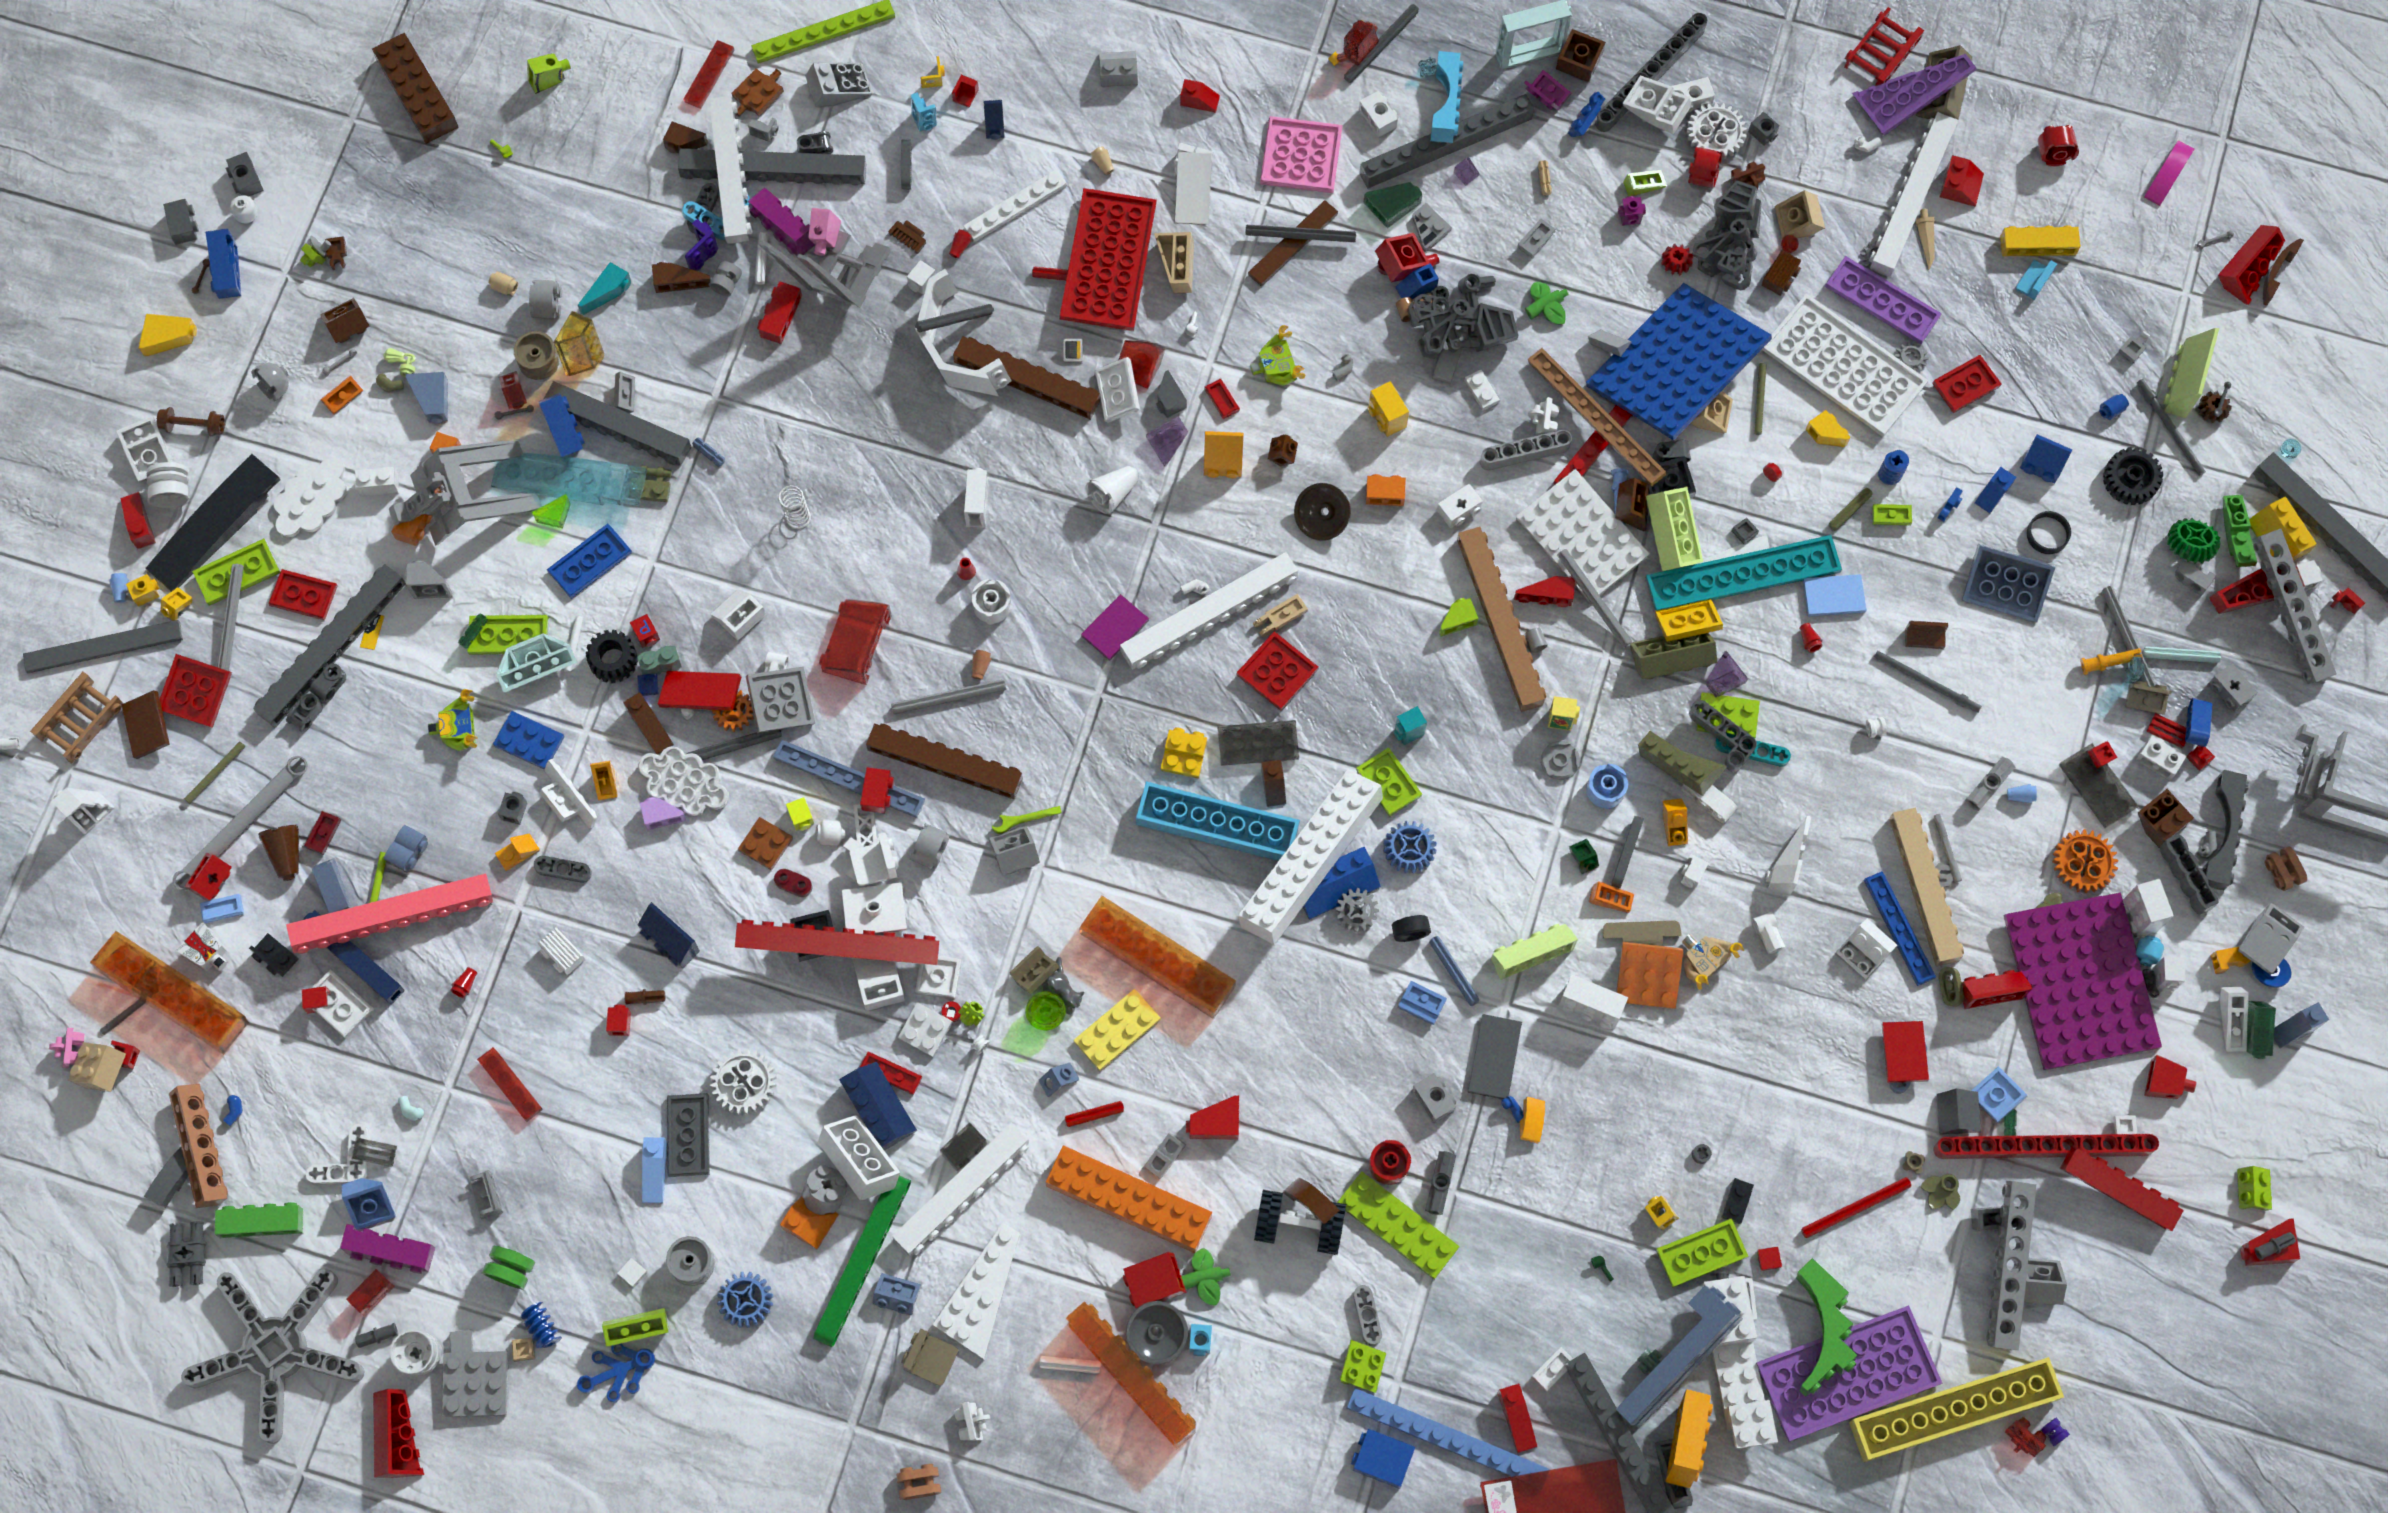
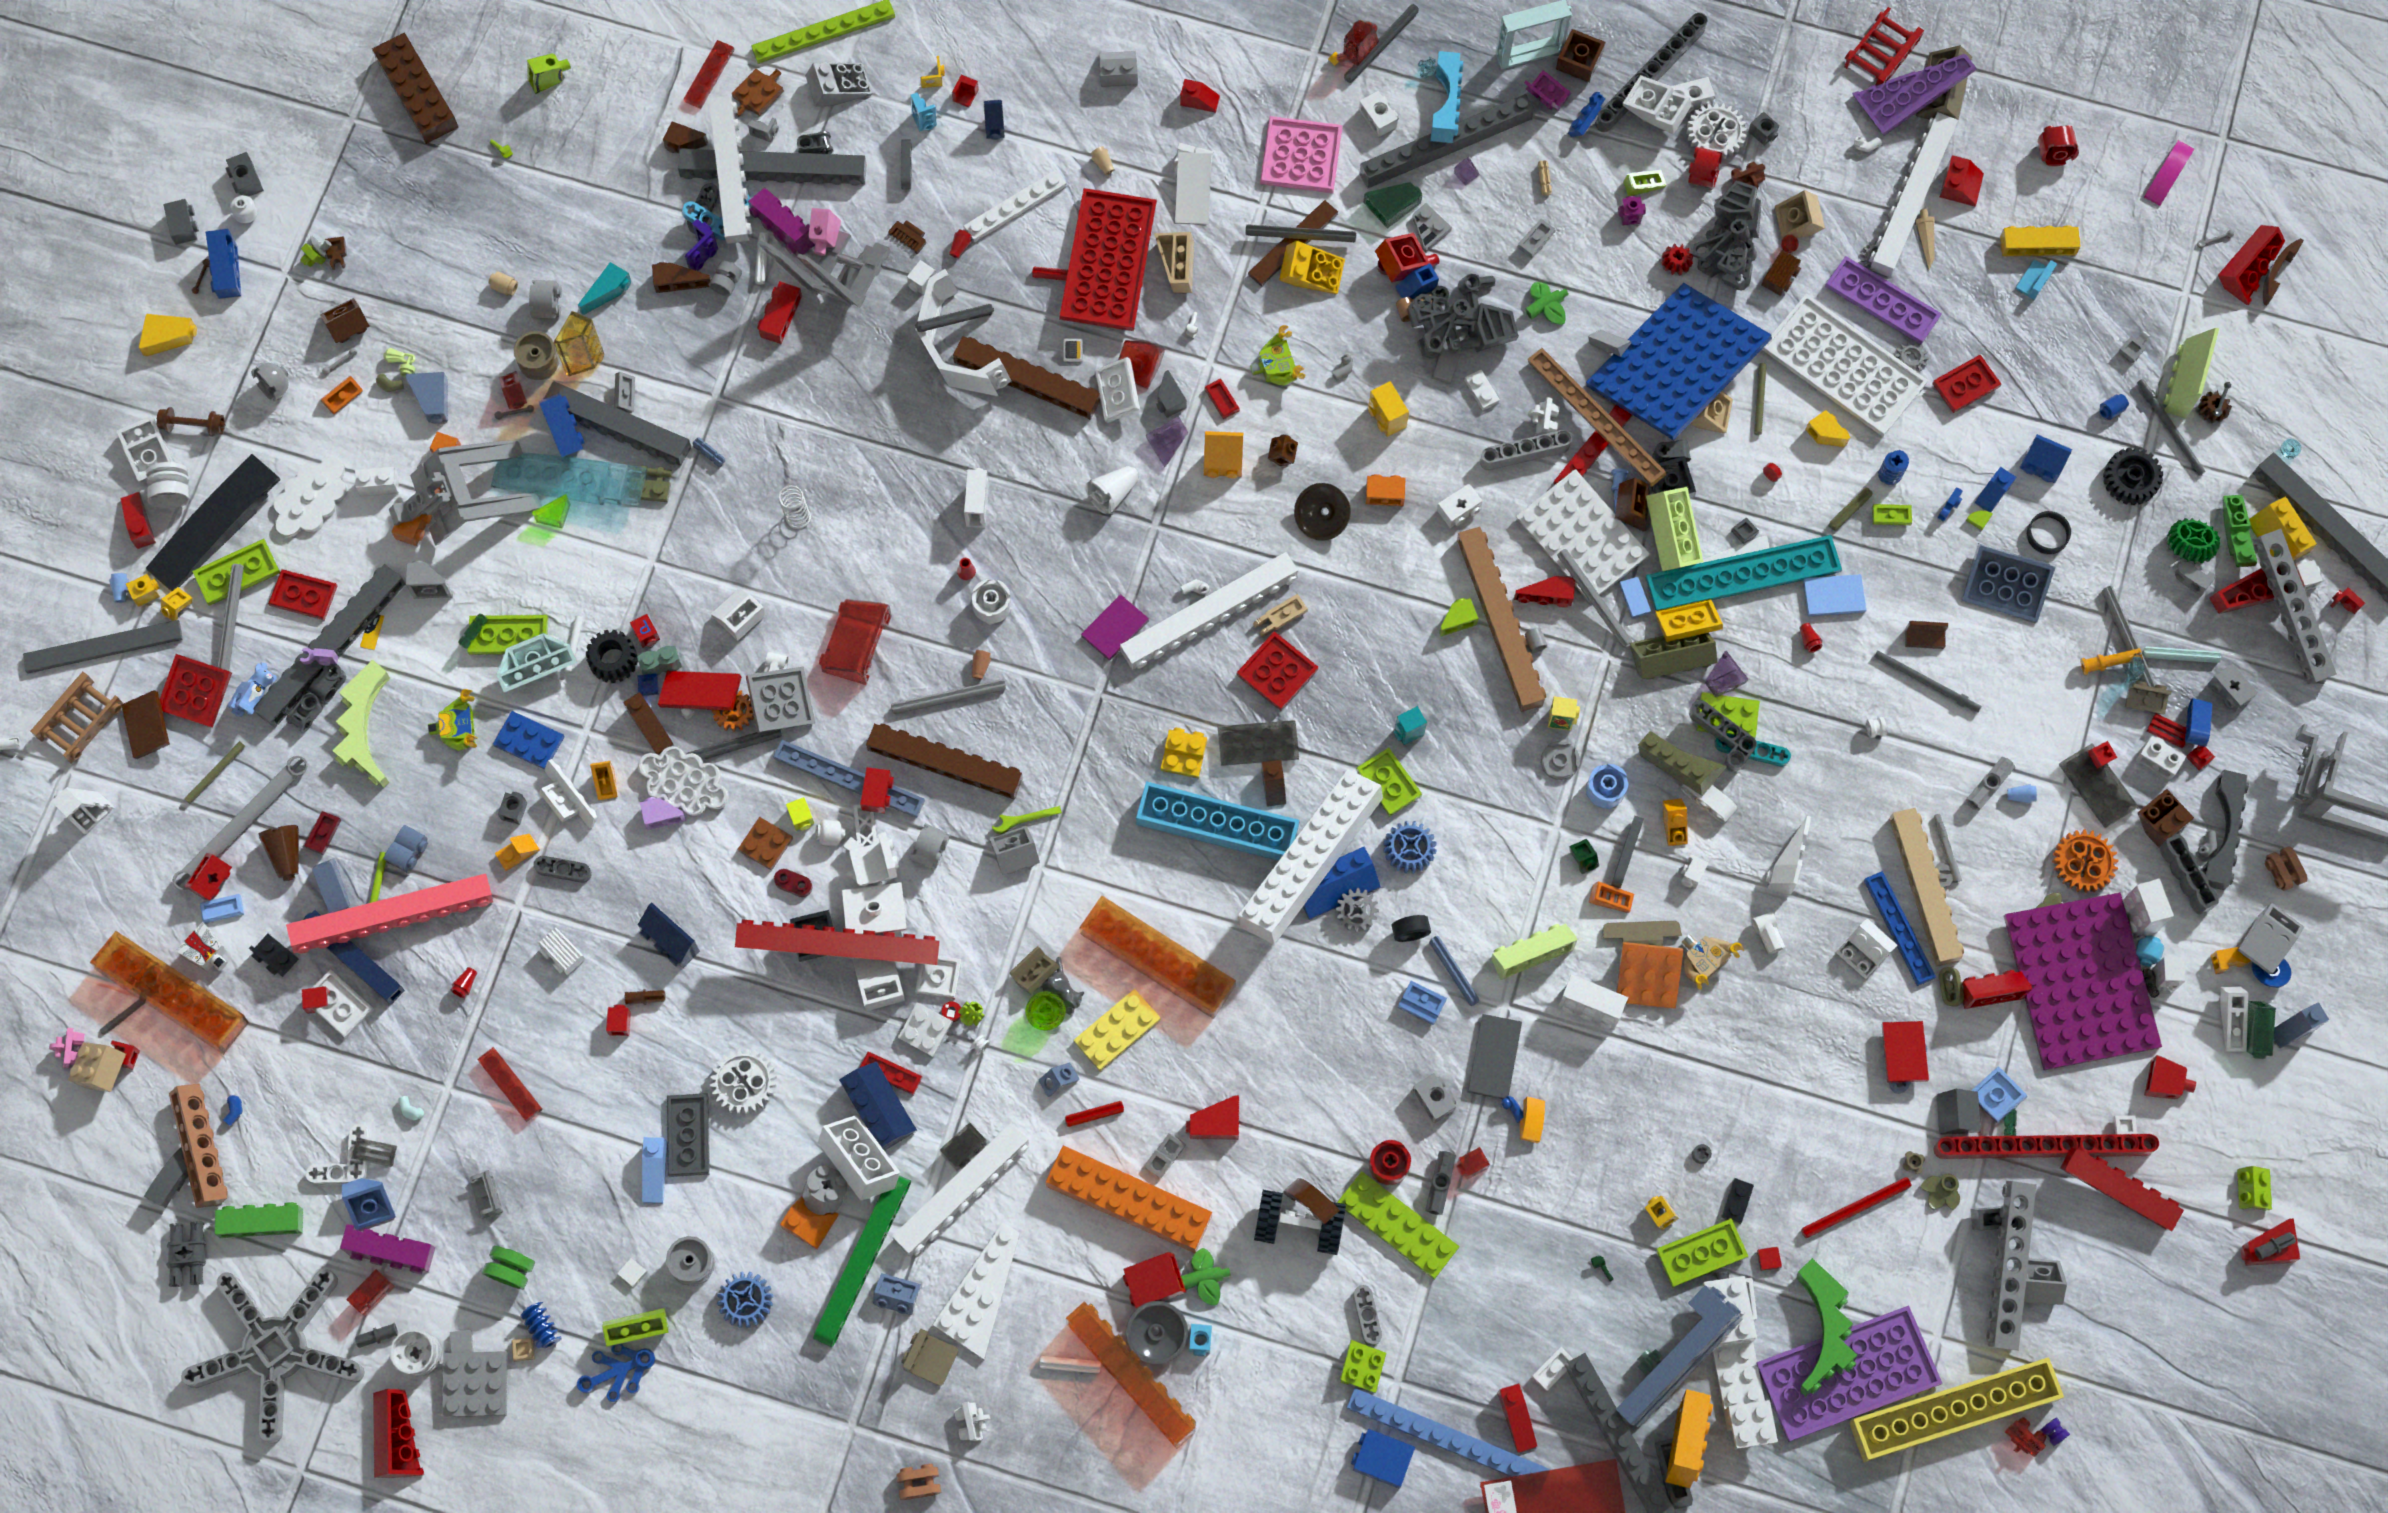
(250, 692): none -> light blue animal
(322, 656): none -> lavender plate
(353, 724): none -> yellowish green arch
(589, 561): blue tile -> none
(1311, 268): none -> yellow slope
(1472, 1163): none -> clear red brick
(1634, 597): none -> light blue tile
(1979, 519): none -> lime tile

